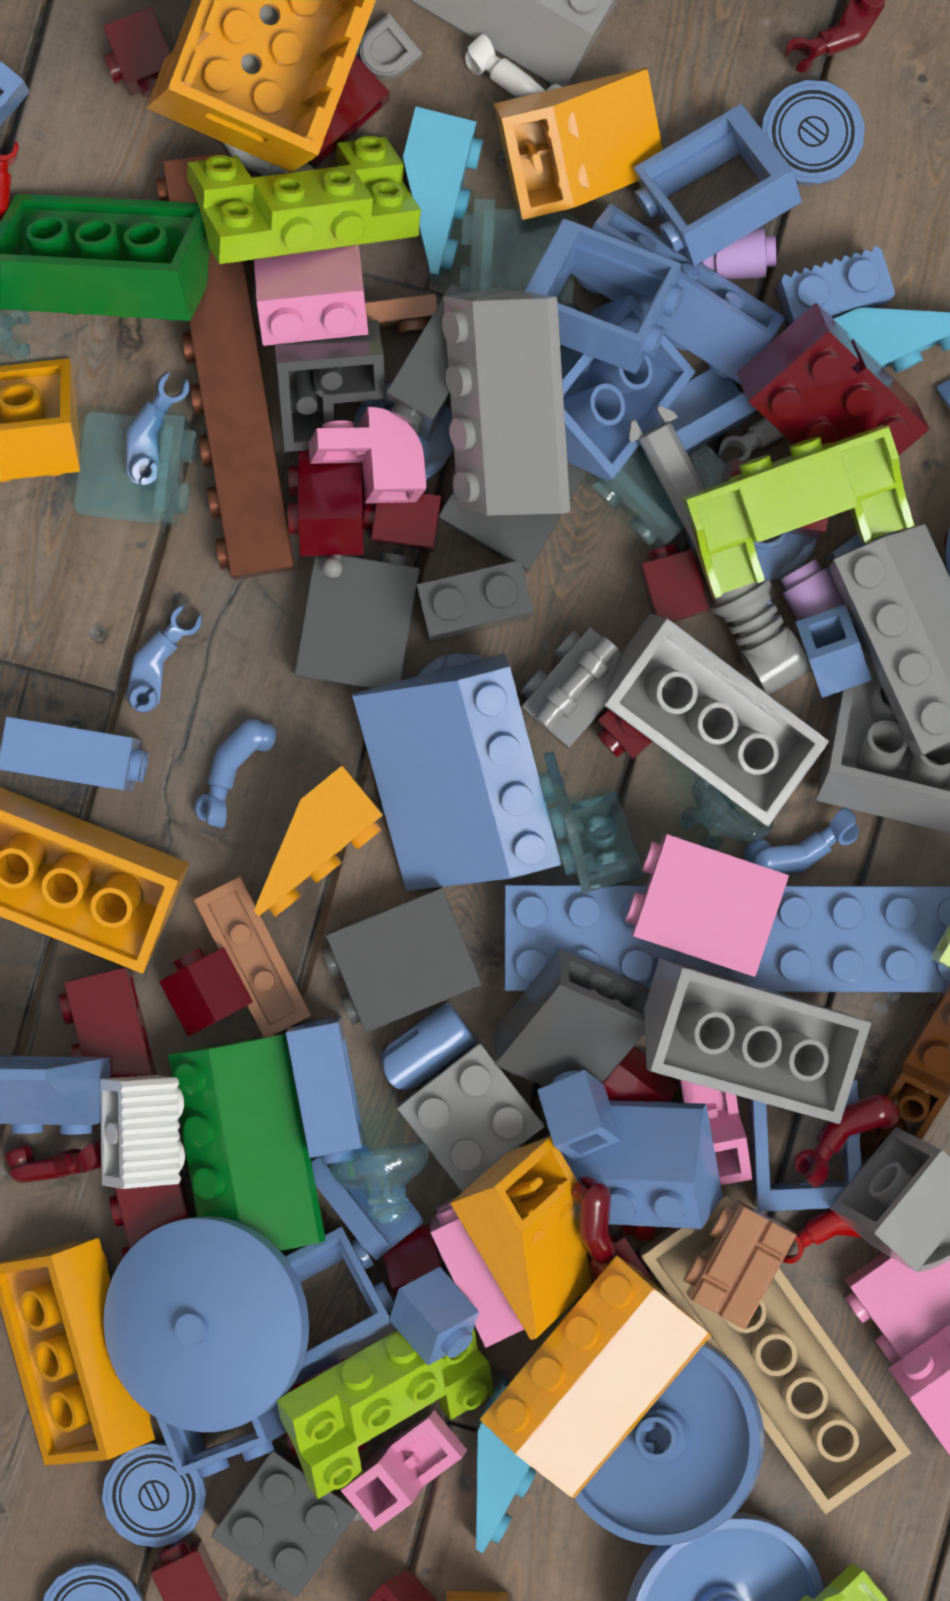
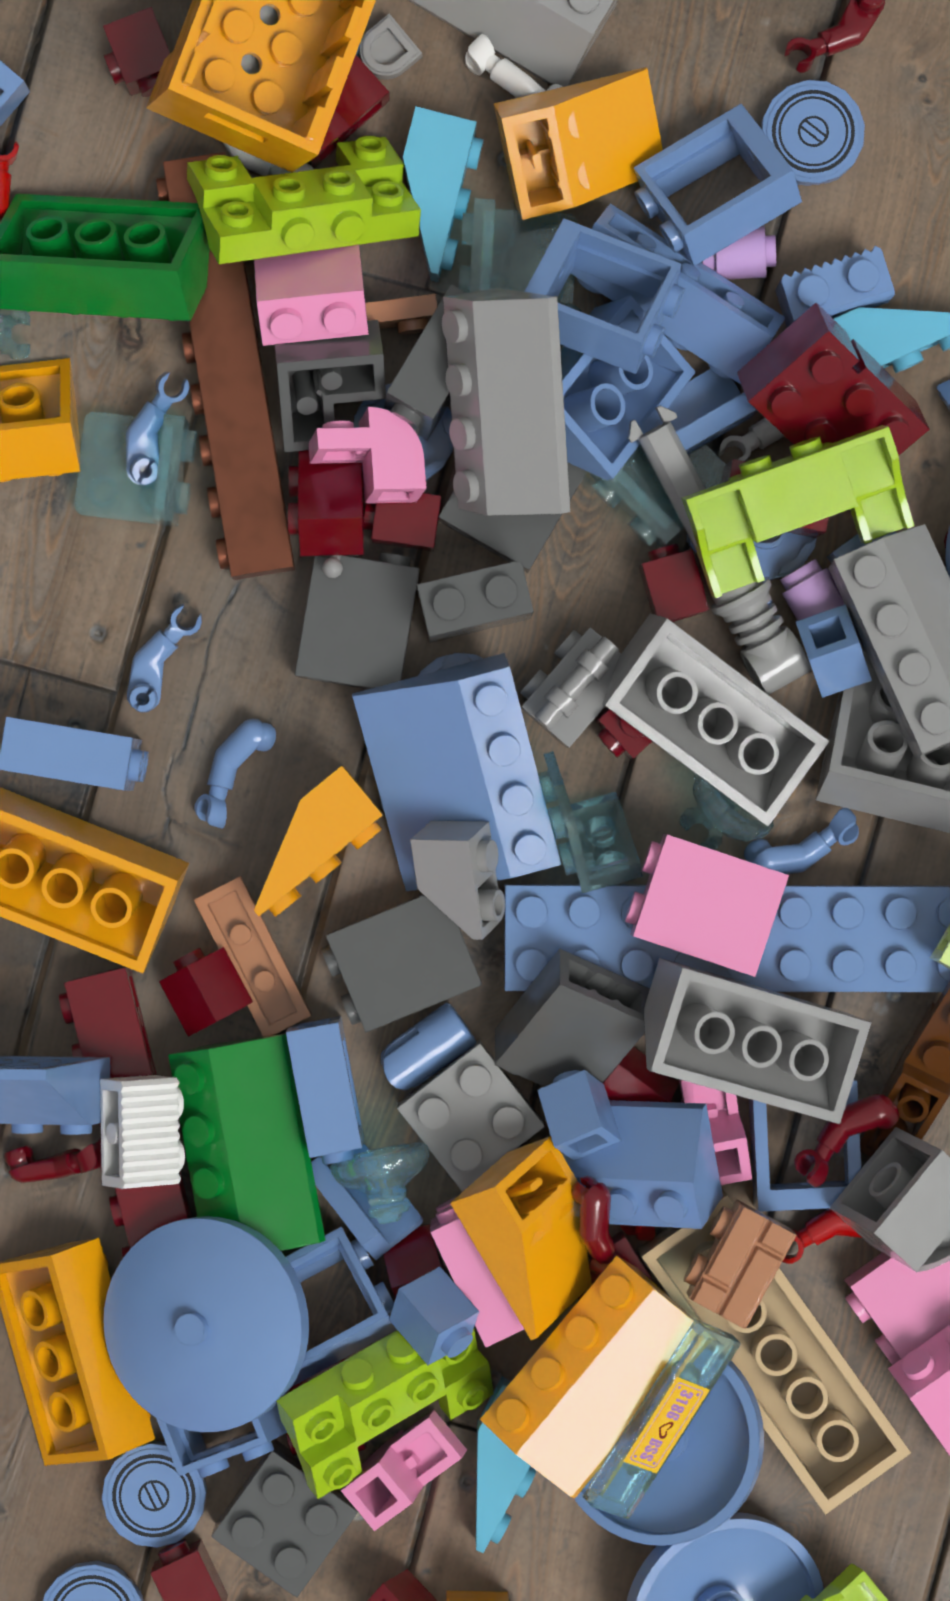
(458, 873): none -> light grey slope
(661, 1419): none -> clear light blue tile

